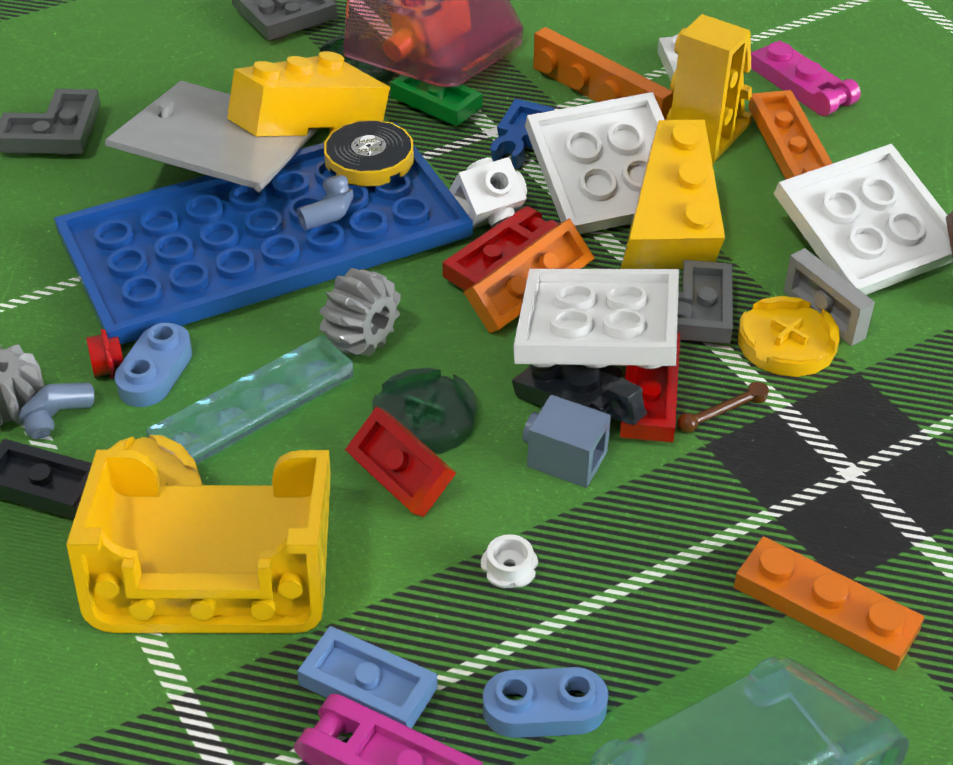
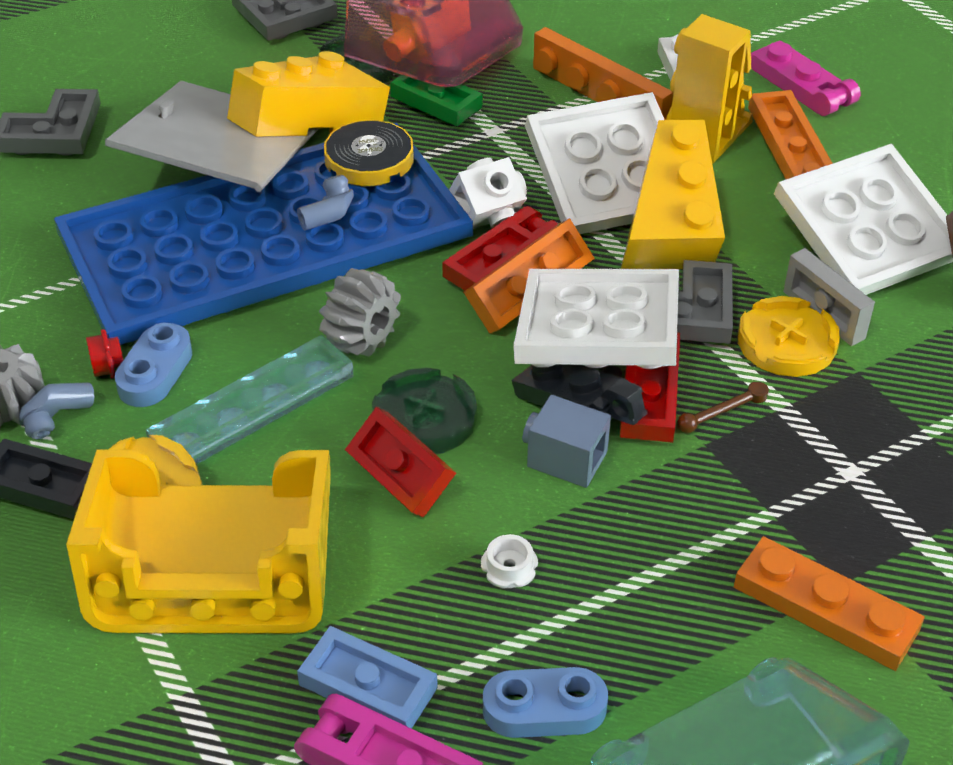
(512, 131): blue plate -> none

